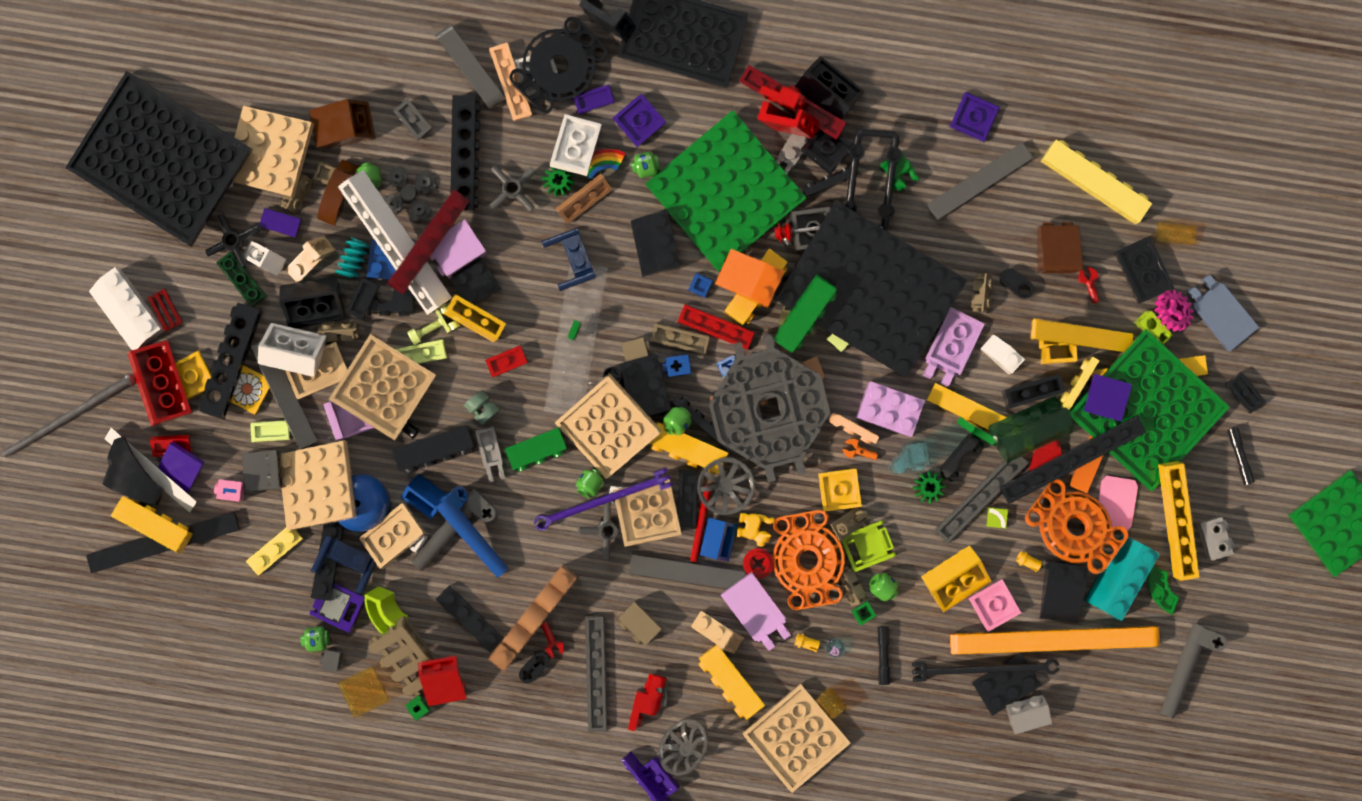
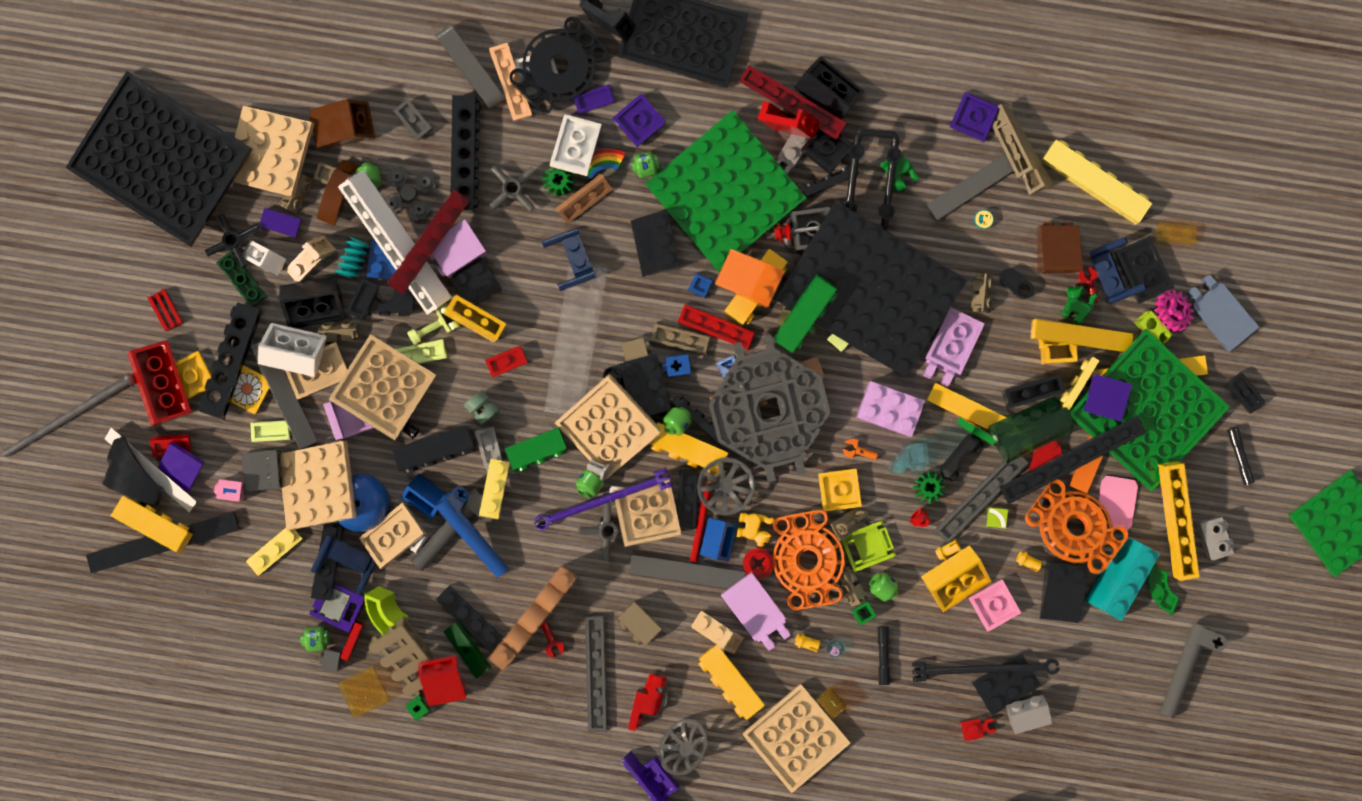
(126, 309): white slope -> none
(352, 641): none -> red tile
(467, 649): none -> dark green tile
(494, 489): none -> light yellow plate
(537, 670): black beam -> none
(574, 330): green tile -> none
(599, 469): none -> light grey piece
(787, 97): red plate -> none
(852, 427): light nougat hinge -> none
(918, 517): none -> red tile
(947, 550): none -> yellow pin
(974, 729): none -> red plate
(983, 219): none -> tile
(1002, 354): white slope -> none
(1020, 151): none -> dark tan wedge
(1055, 640): light orange beam -> none
(1077, 307): none -> green animal
(1109, 273): none -> dark blue plate

